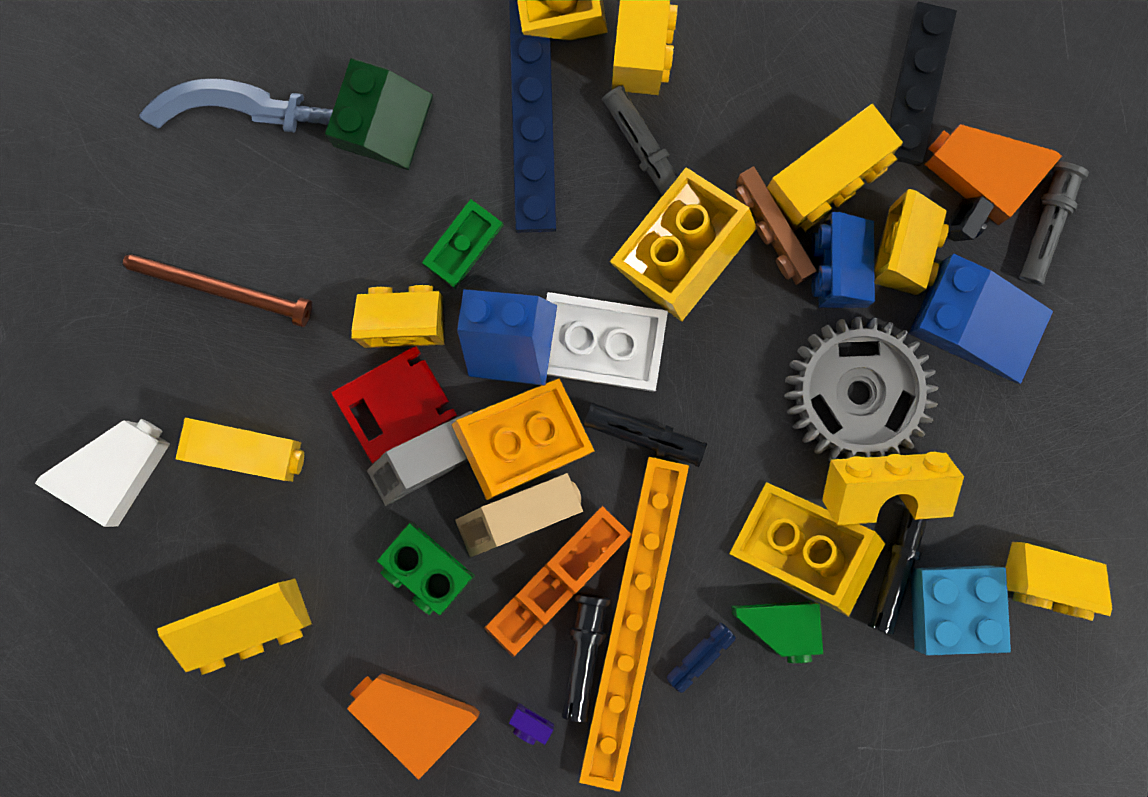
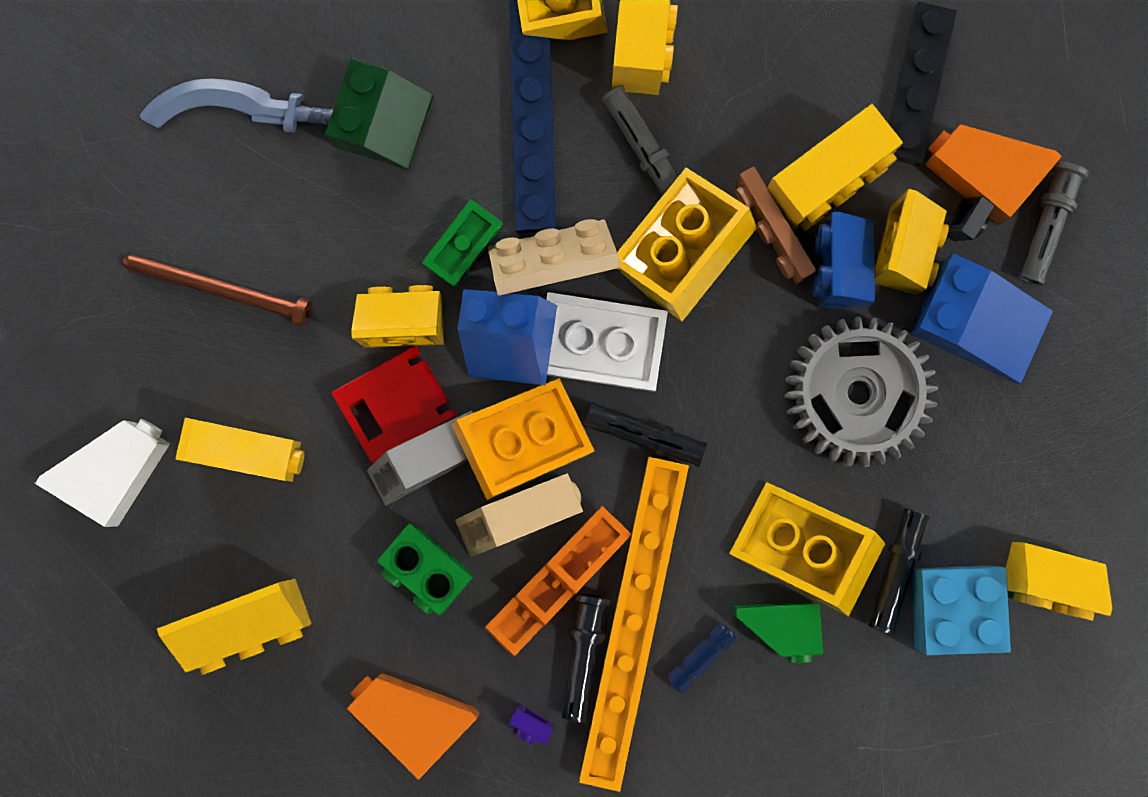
(552, 256): none -> tan plate
(861, 485): yellow arch -> none

